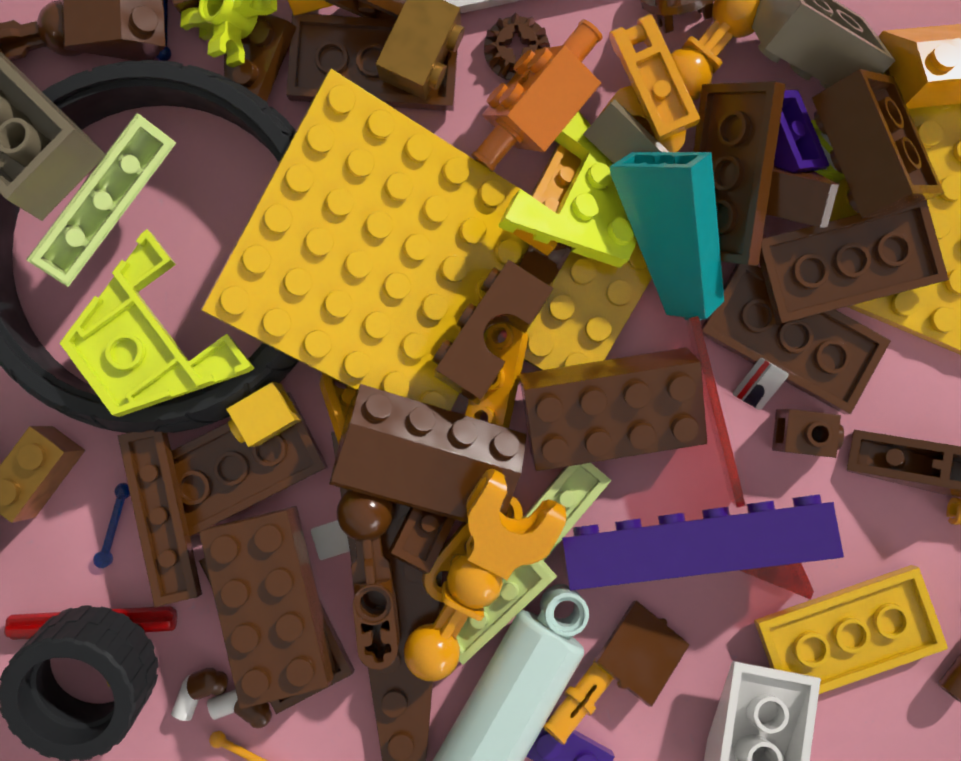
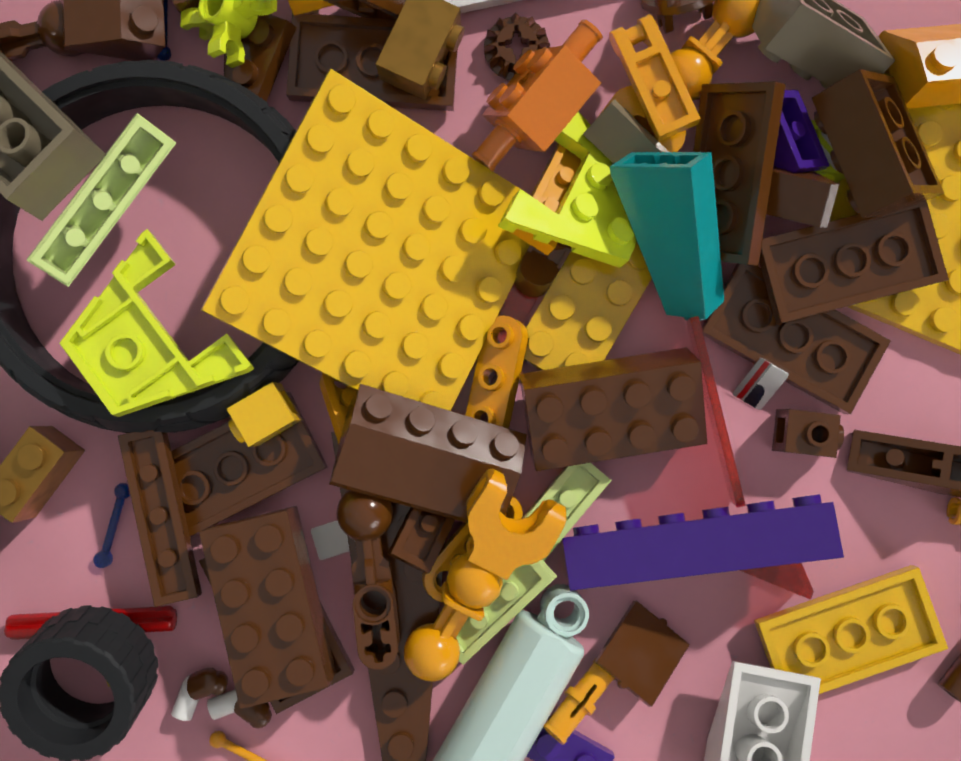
(510, 298): reddish brown arch -> none

